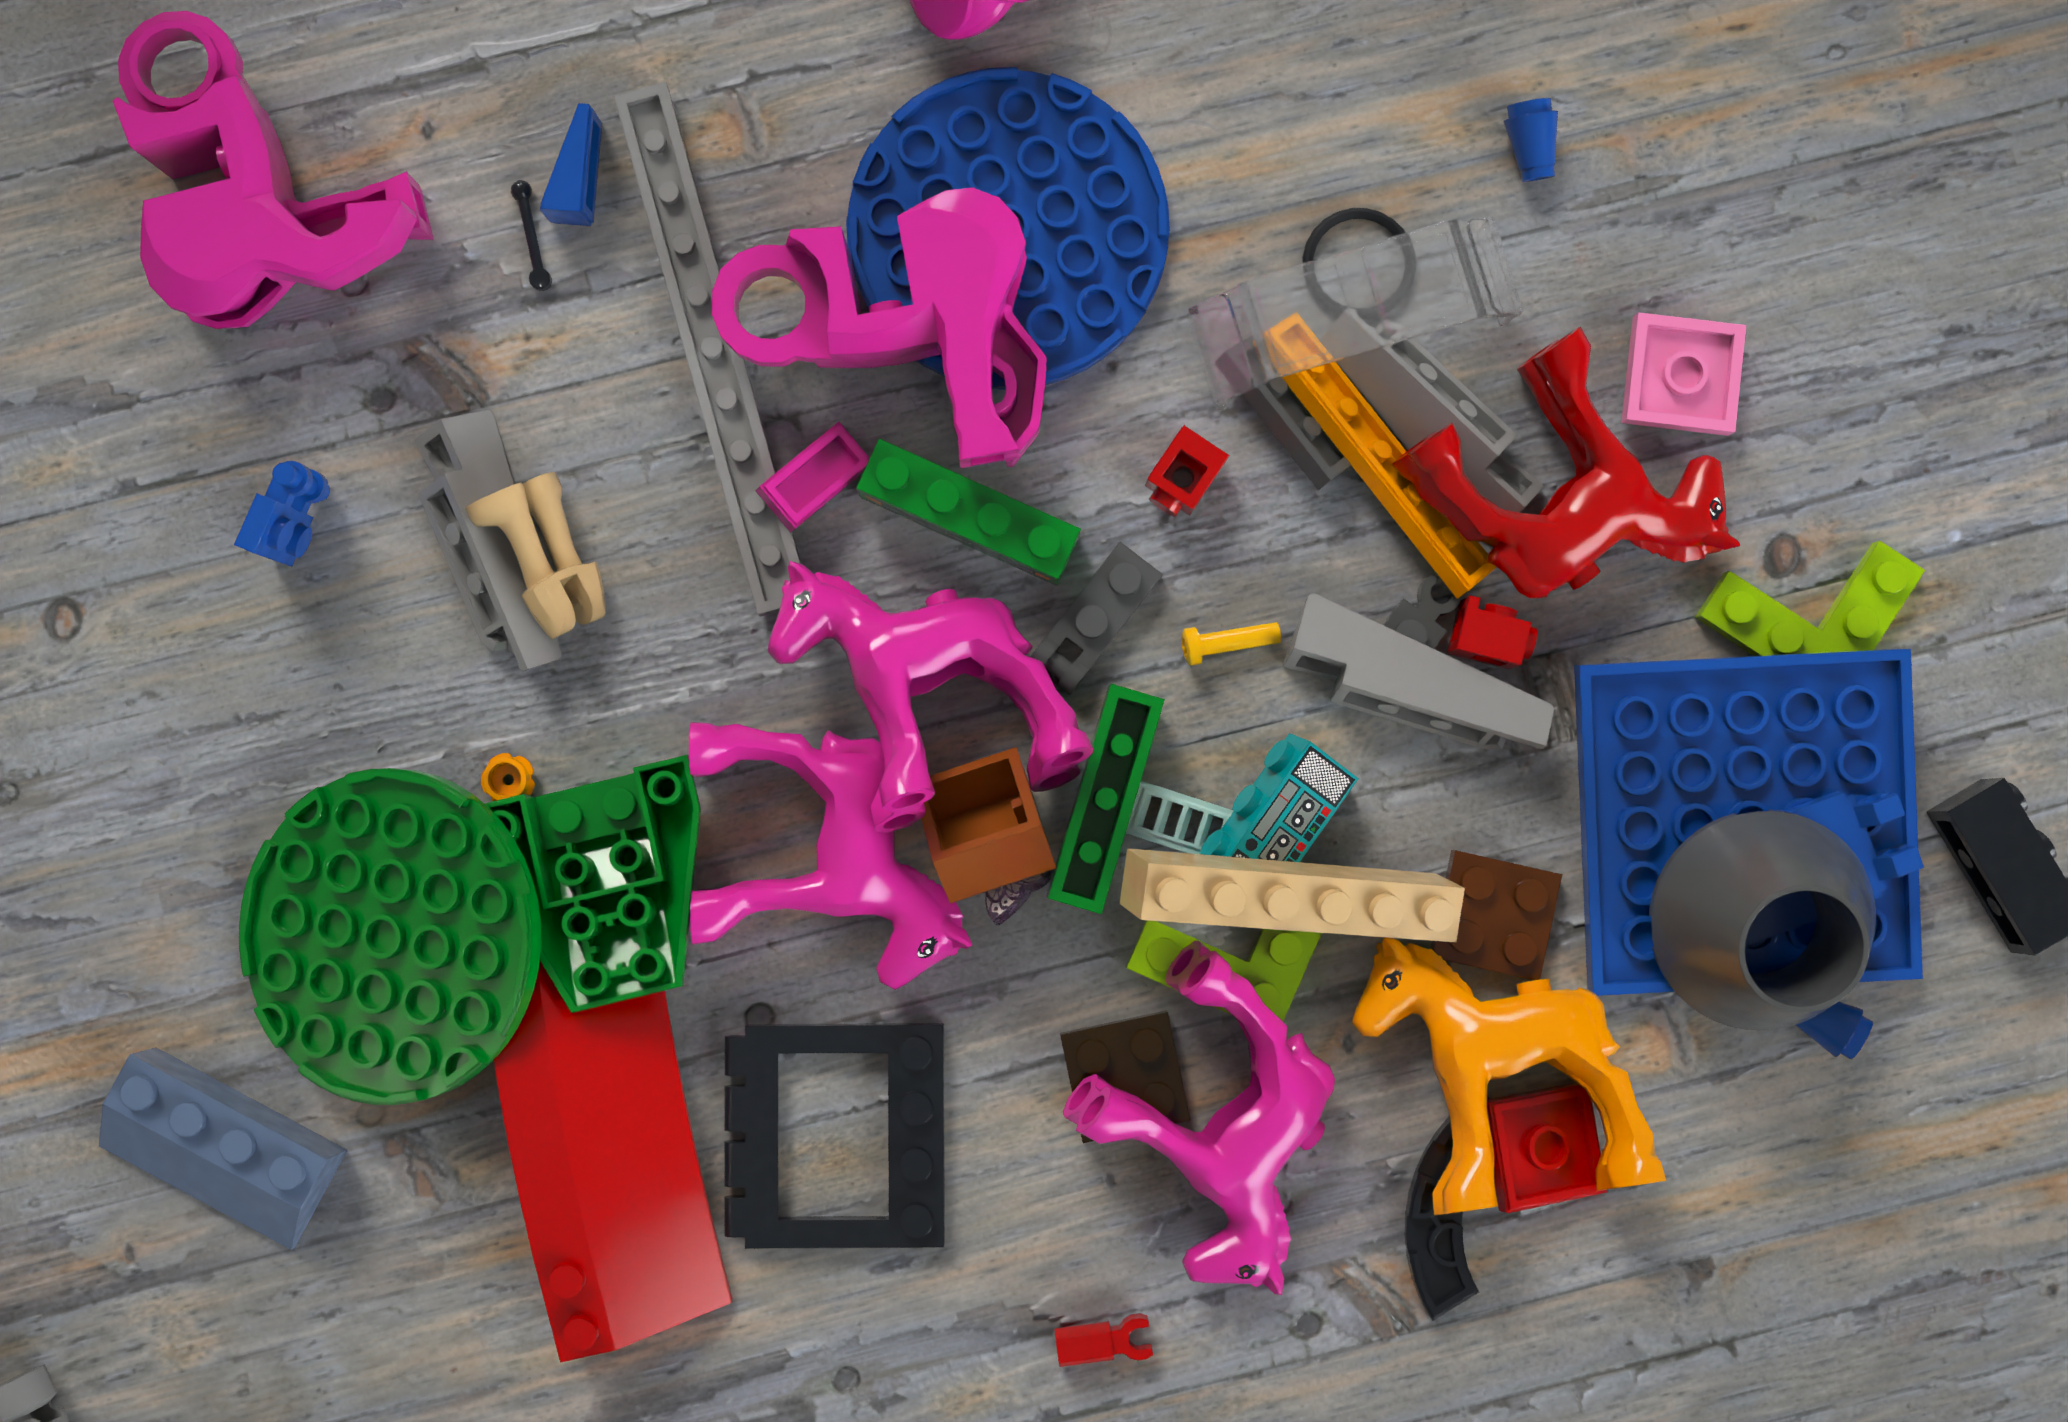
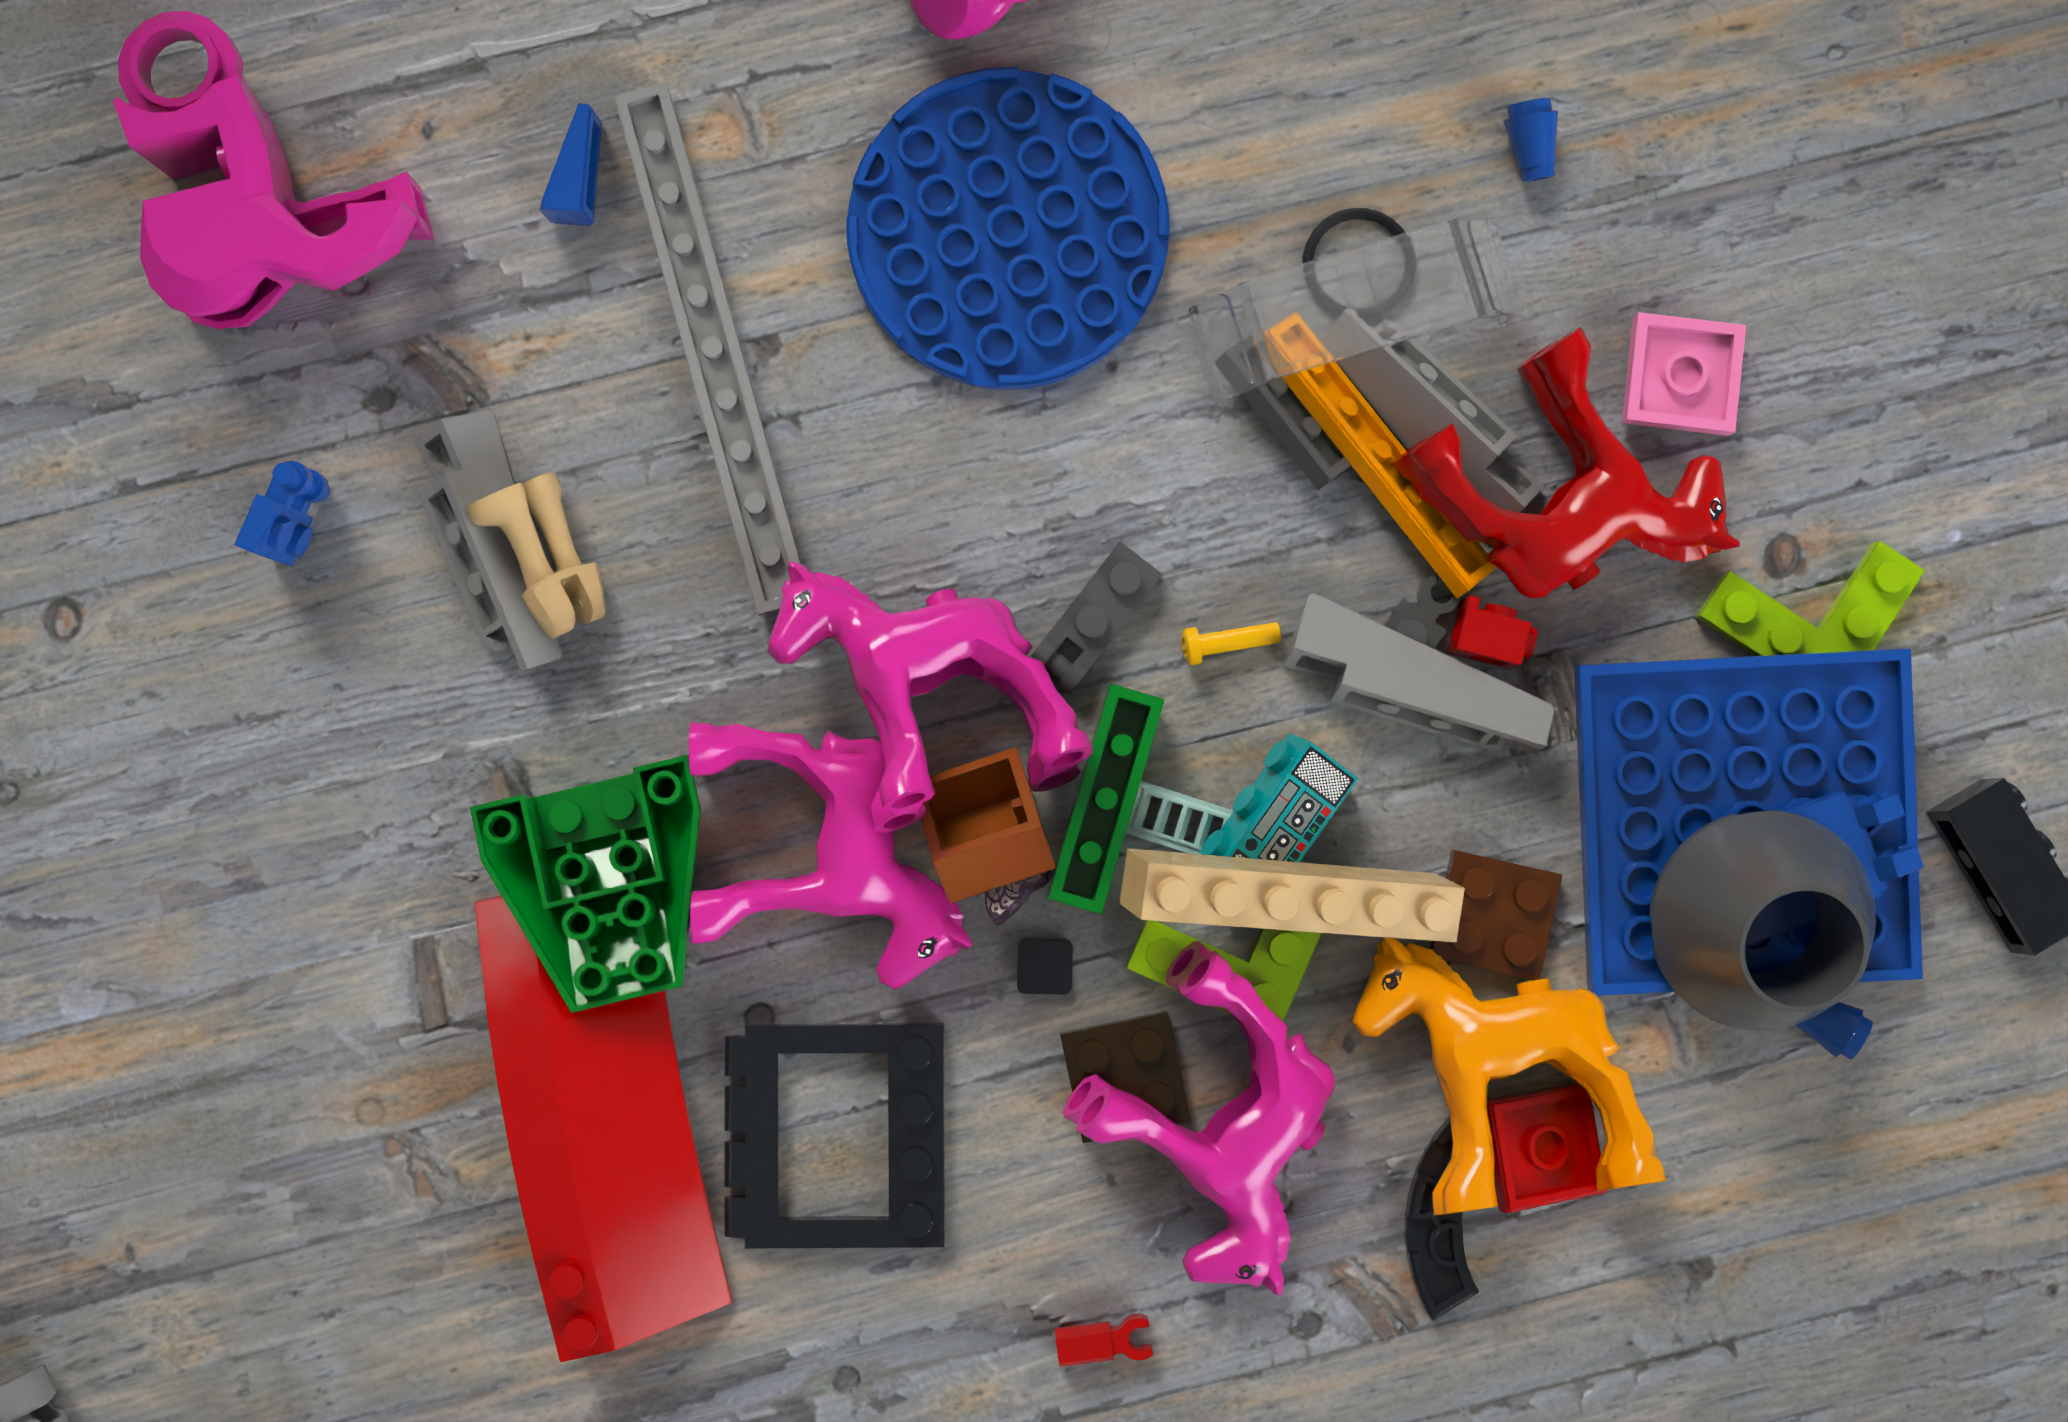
(217, 1145): sand blue slope -> none
(390, 936): green tile -> none
(501, 765): light orange plate -> none
(538, 277): black hinge -> none
(814, 477): dark pink tile -> none
(963, 280): dark pink animal -> none
(968, 512): green brick -> none
(1044, 966): none -> black piece
(1188, 453): red brick -> none

